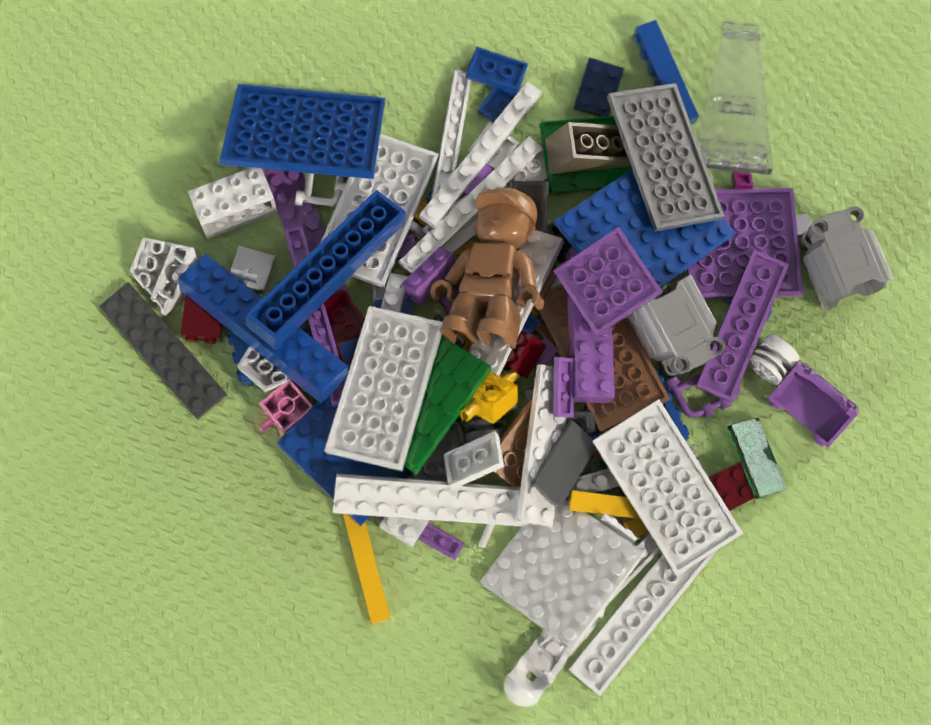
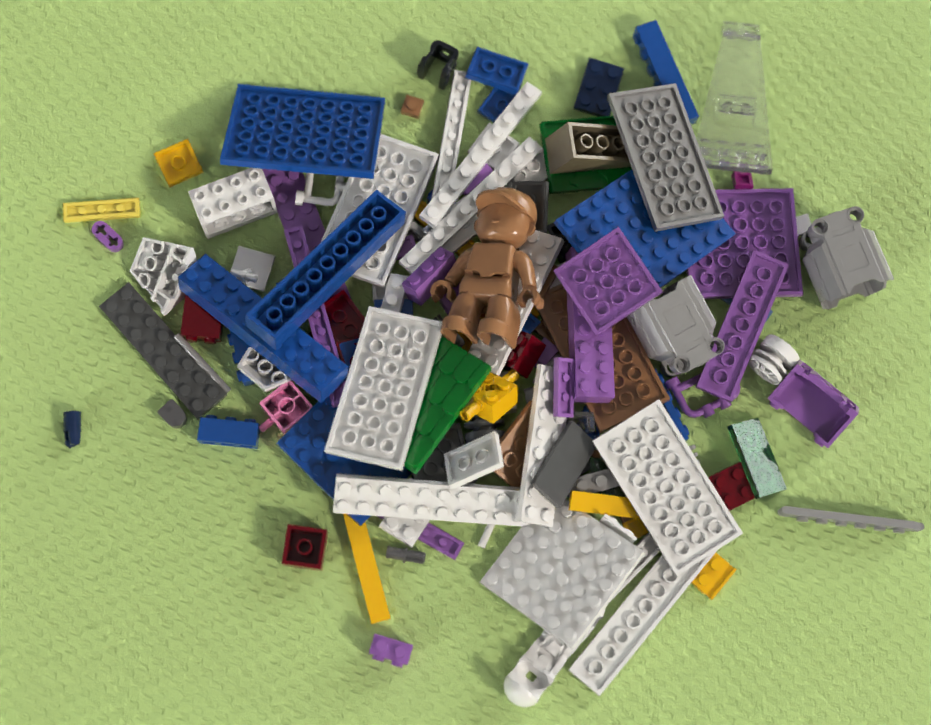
(72, 428): none -> dark blue hinge
(101, 210): none -> light yellow tile
(109, 233): none -> medium lavender beam
(173, 414): none -> flat silver piece
(178, 163): none -> yellow tile
(201, 362): none -> light grey piece
(228, 432): none -> blue brick
(305, 547): none -> dark red brick
(390, 649): none -> medium lavender brick
(405, 555): none -> flat silver axle
(412, 106): none -> medium nougat plate
(436, 51): none -> black piece
(713, 576): none -> yellow plate
(842, 519): none -> light grey hinge

